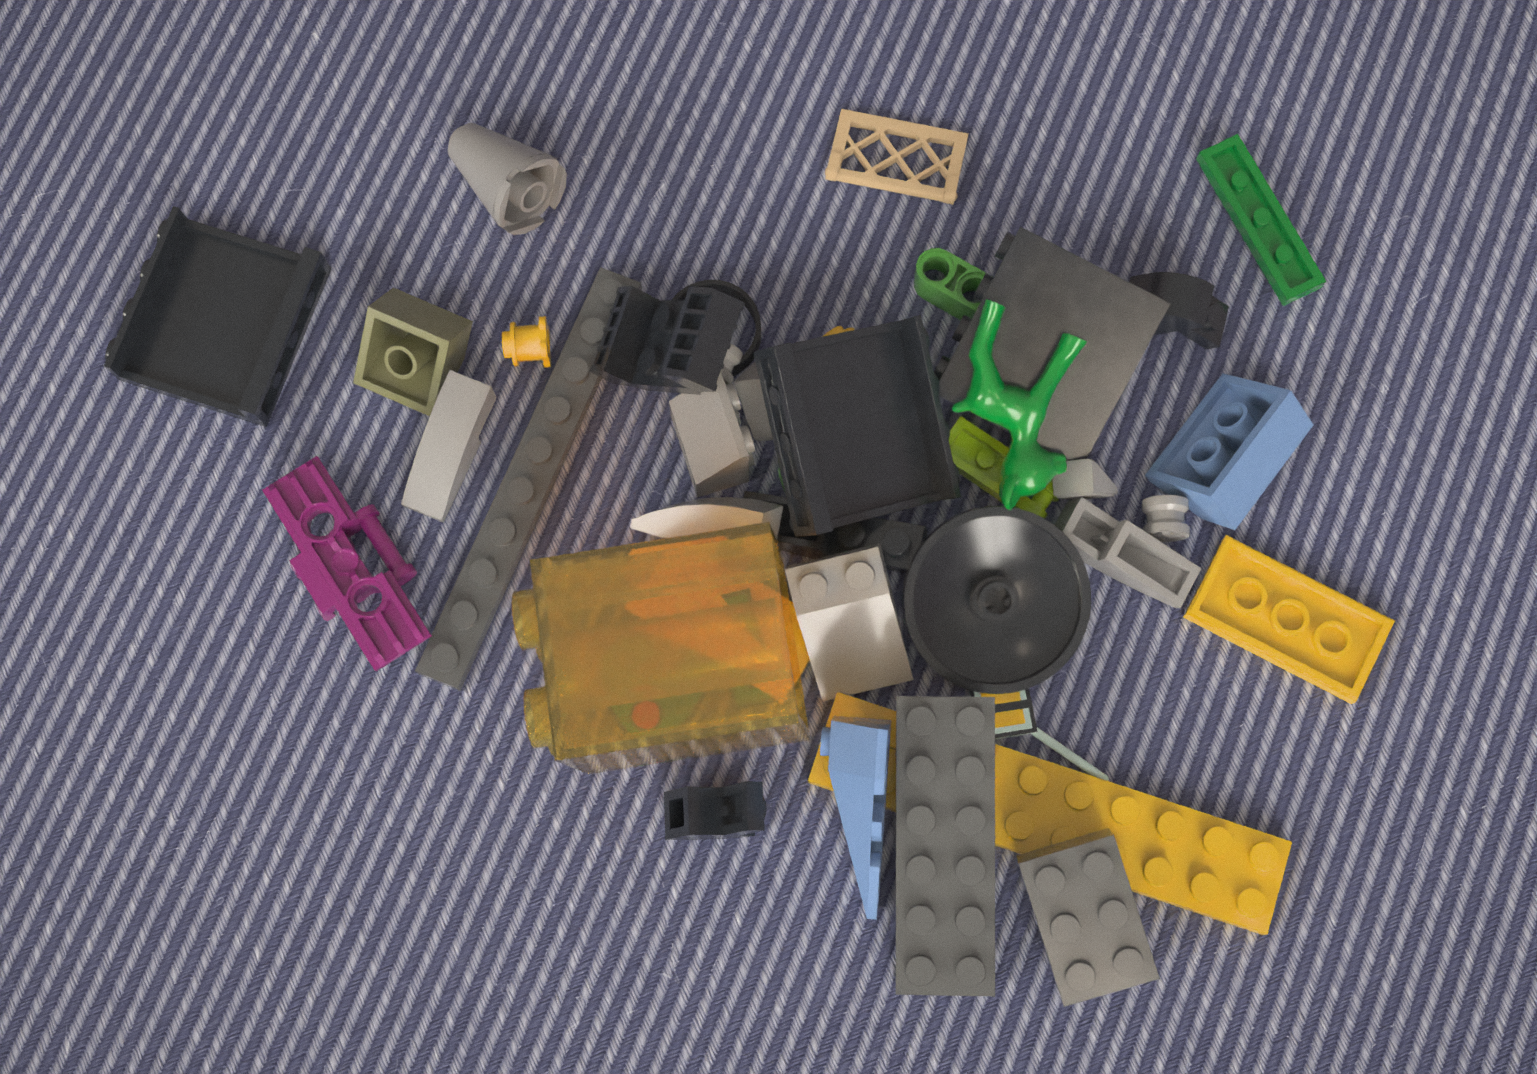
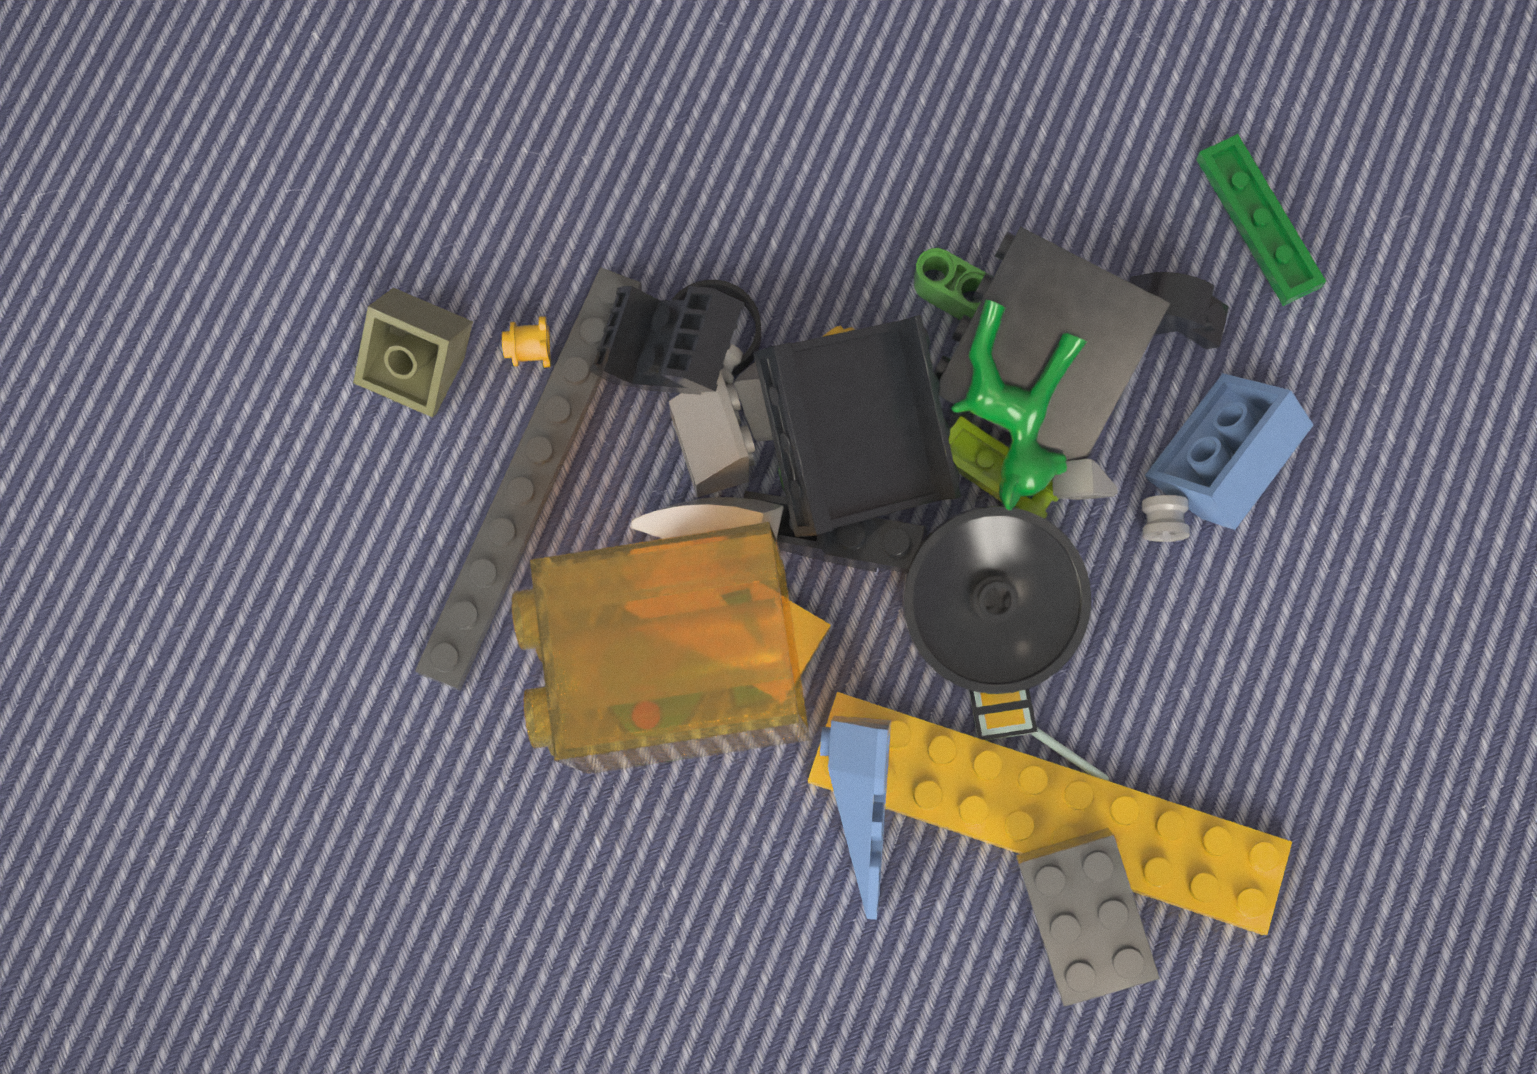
(217, 318): black panel -> none
(335, 570): magenta piece -> none
(448, 445): light grey slope -> none
(507, 176): light grey cone -> none
(714, 812): black brick -> none
(849, 621): light grey slope -> none
(882, 126): tan window -> none
(945, 846): dark grey brick -> none
(1127, 553): light grey slope -> none
(1289, 619): yellow tile -> none

